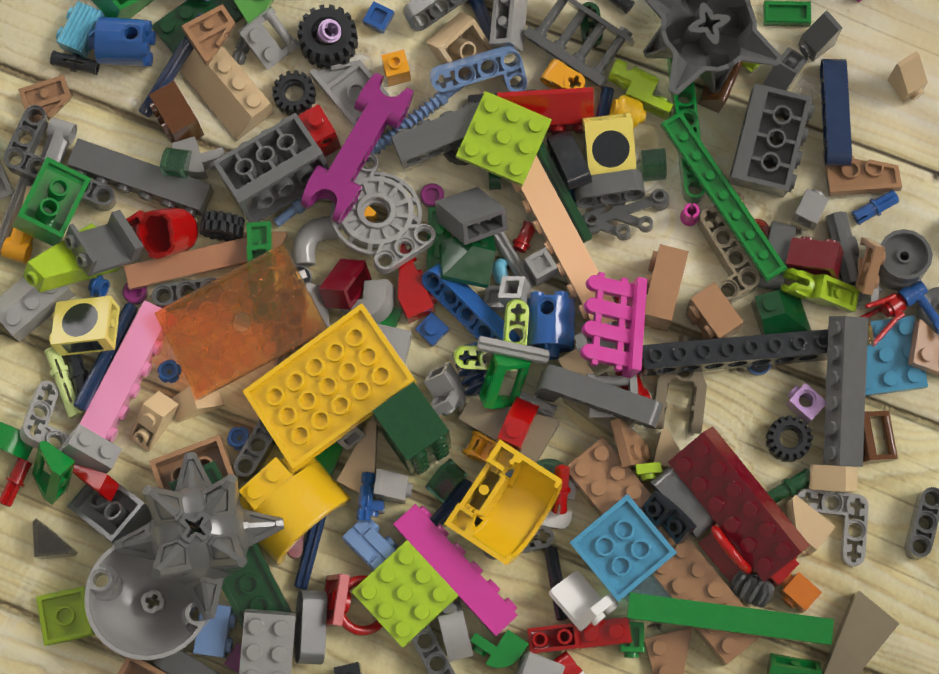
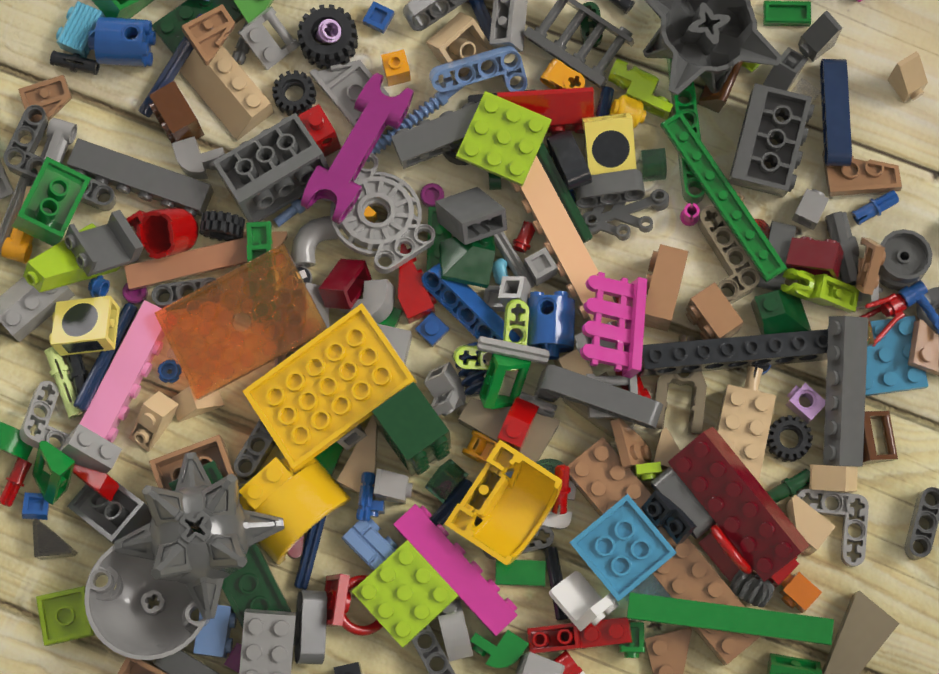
(35, 506): none -> blue plate
(175, 162): clear green brick -> none
(234, 433): blue plate -> none
(521, 573): none -> green tile
(746, 420): none -> tan brick

